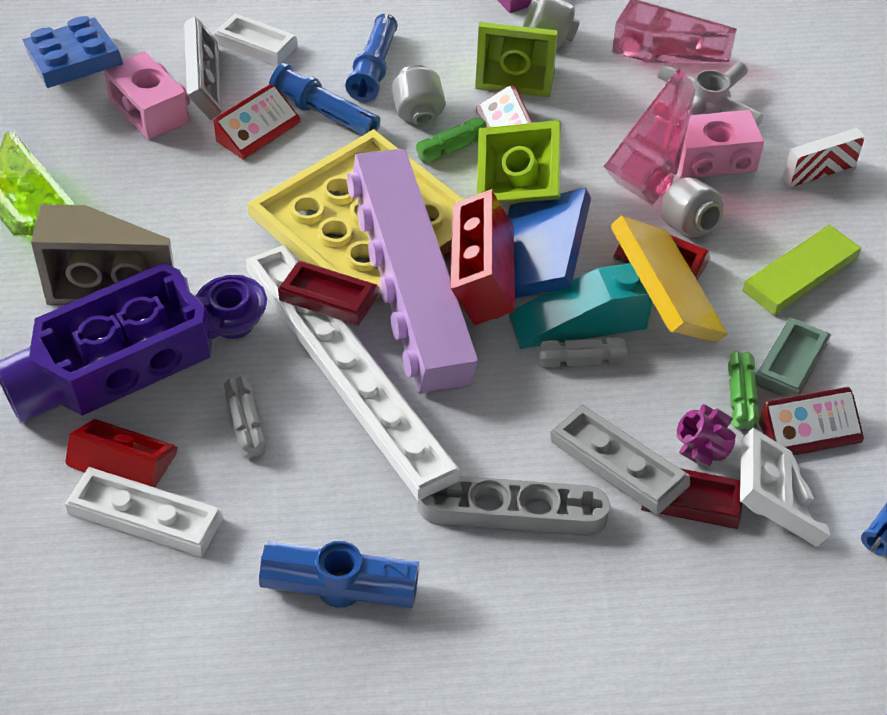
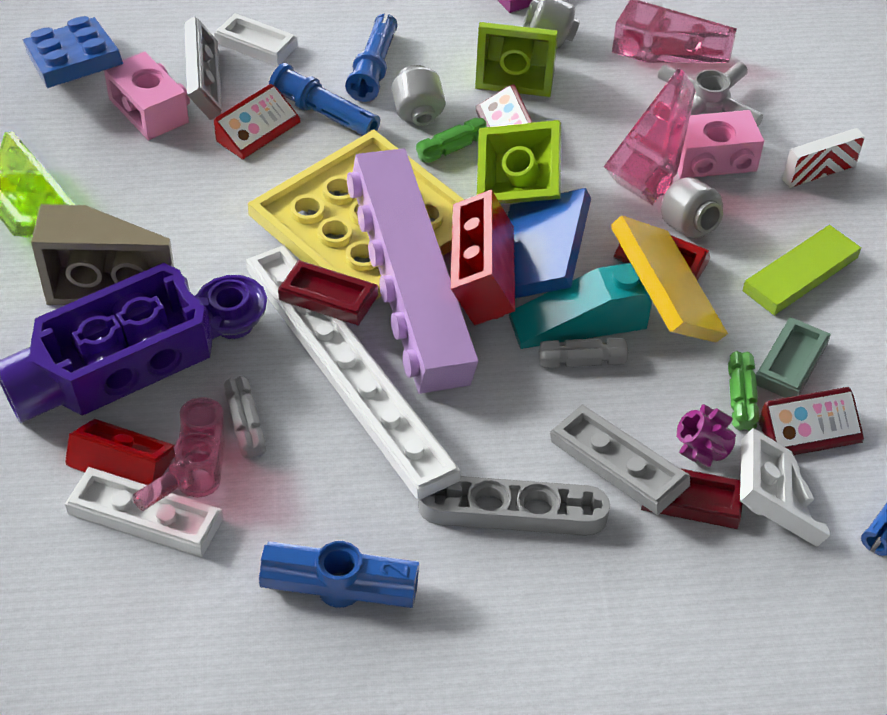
(196, 452): none -> clear pink beam

